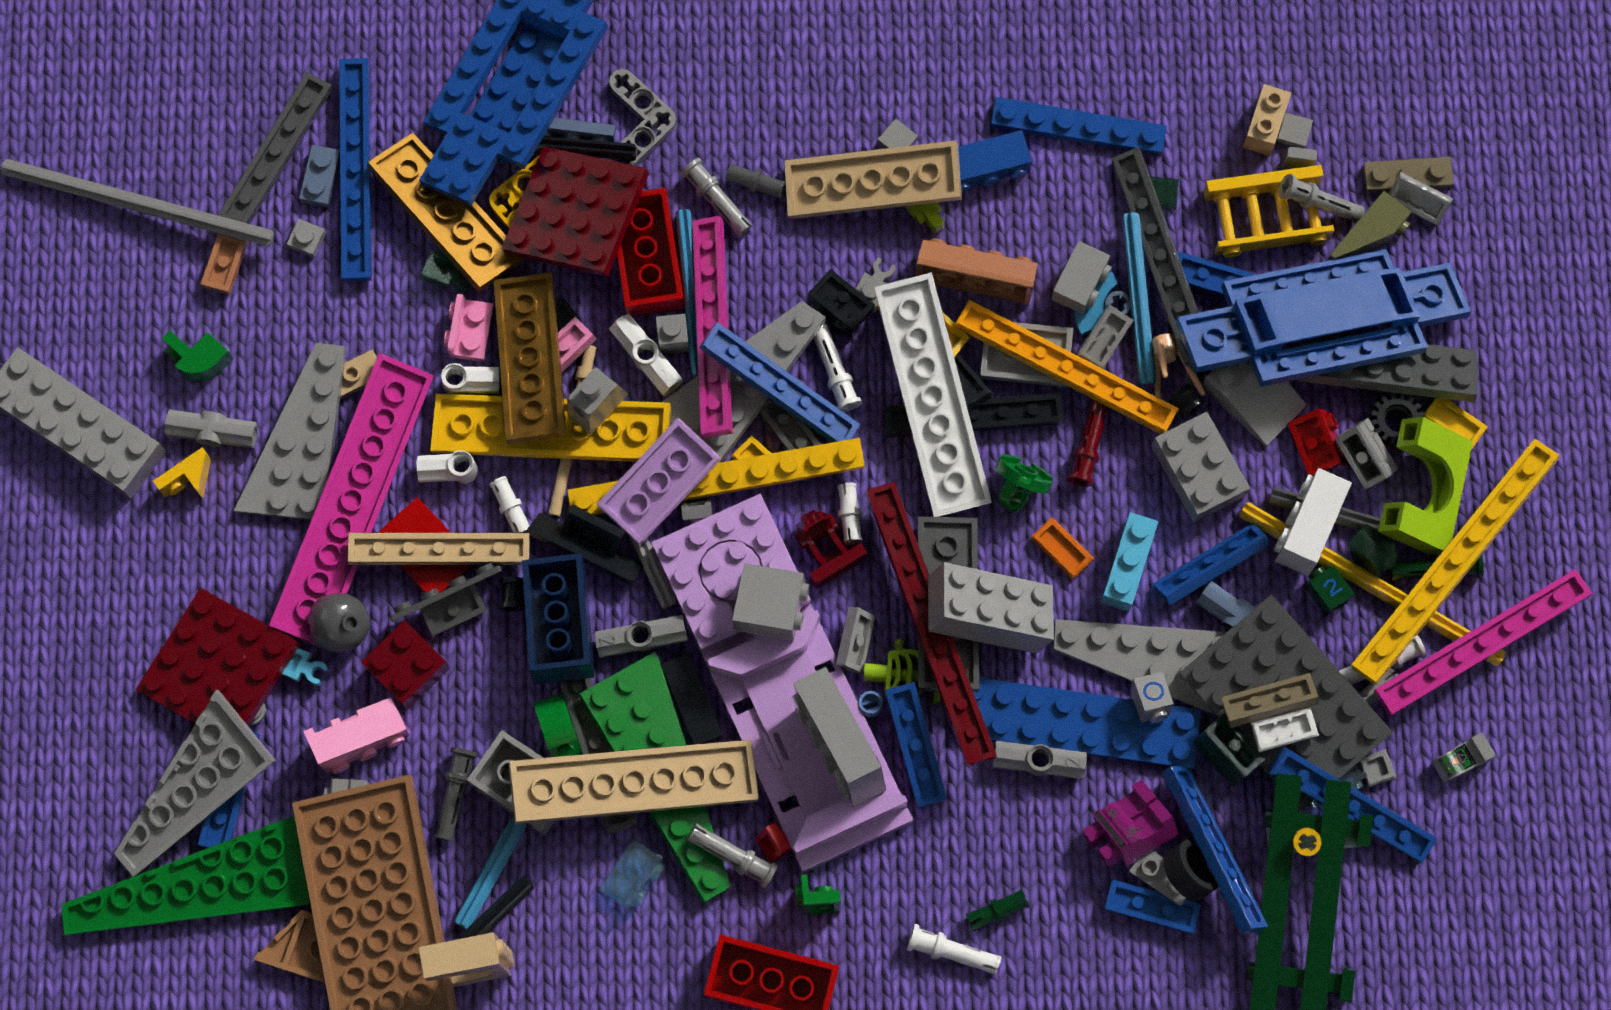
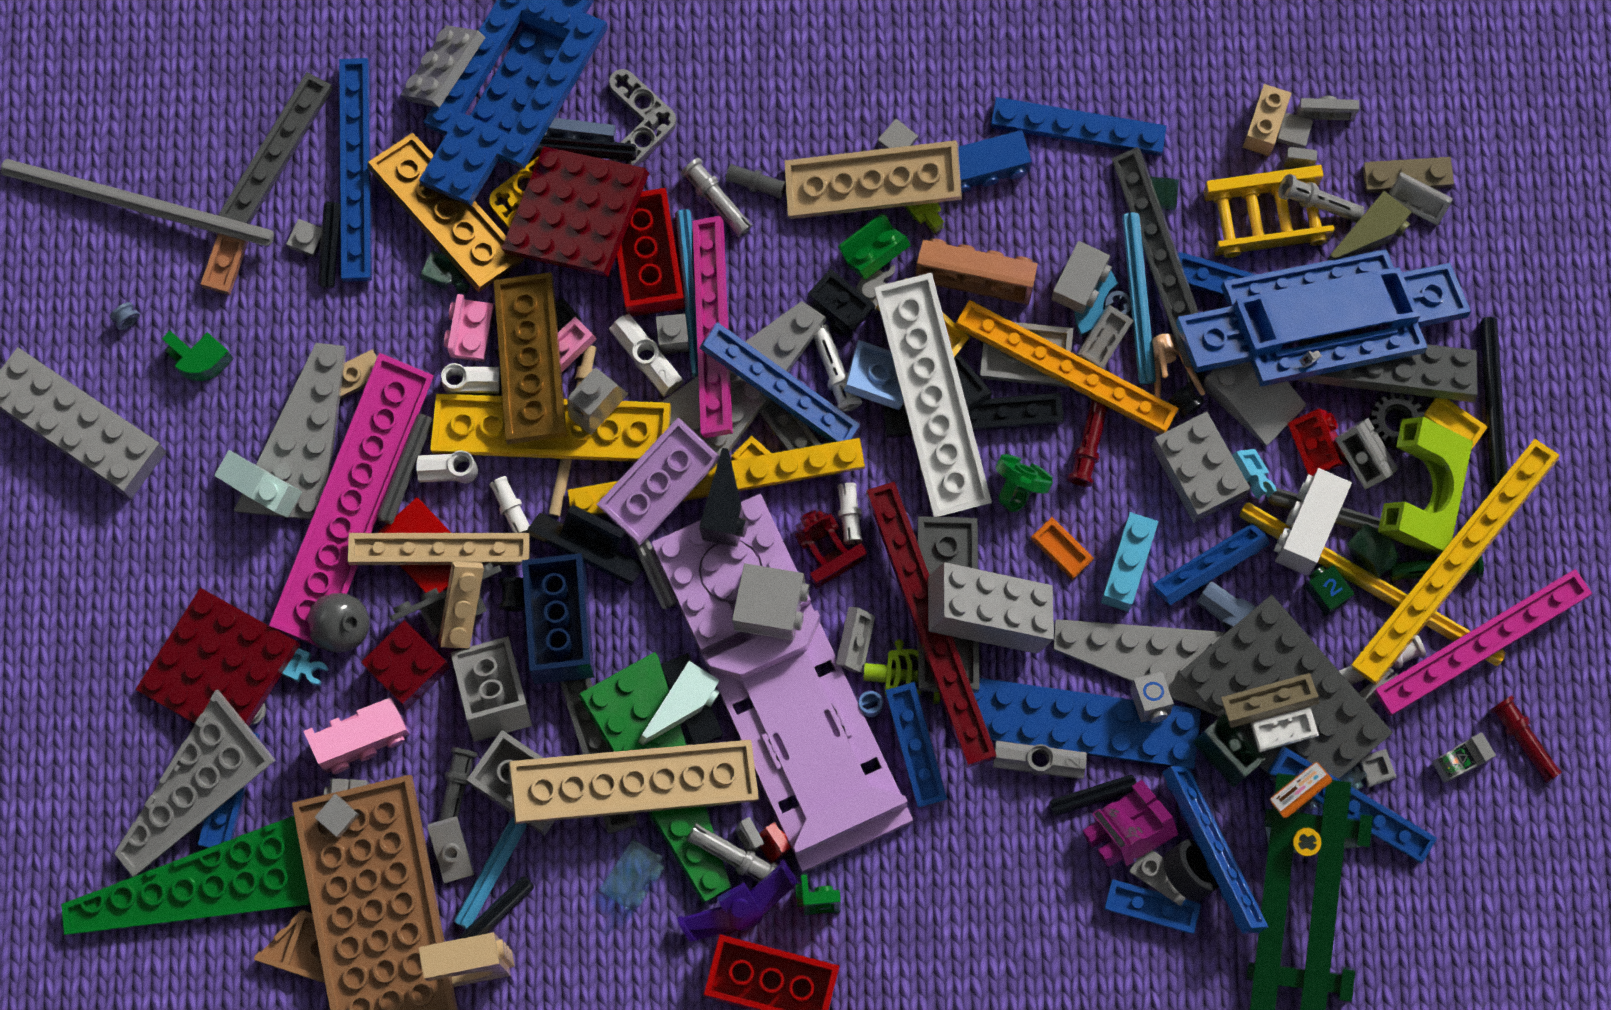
(124, 316): none -> sand blue bush
(192, 469): yellow slope -> none
(211, 429): light grey piece -> none
(258, 484): none -> light aqua slope
(320, 176): sand blue plate -> none
(329, 244): none -> black axle
(337, 815): none -> light grey tile
(404, 469): none -> dark grey axle
(442, 65): none -> light grey plate
(450, 849): none -> light grey plate
(460, 604): none -> tan plate
(491, 689): none -> light grey slope
(557, 726): green brick -> none
(622, 639): light grey piece -> none
(684, 700): none -> light aqua slope
(696, 510): light grey plate -> none
(723, 513): none -> black slope
(739, 906): none -> dark purple plate
(749, 835): none -> light grey tile
(838, 737): light grey brick -> none
(873, 246): none -> green bracket
(874, 376): none -> light blue plate
(939, 946): white pin -> none
(997, 910): dark green pin -> none
(1092, 795): none -> black axle
(1254, 472): none -> medium azure plate
(1300, 789): none -> slope
(1309, 358): none -> light grey piece
(1328, 108): none -> light grey plate
(1493, 399): none -> black axle
(1517, 725): none -> dark red pin

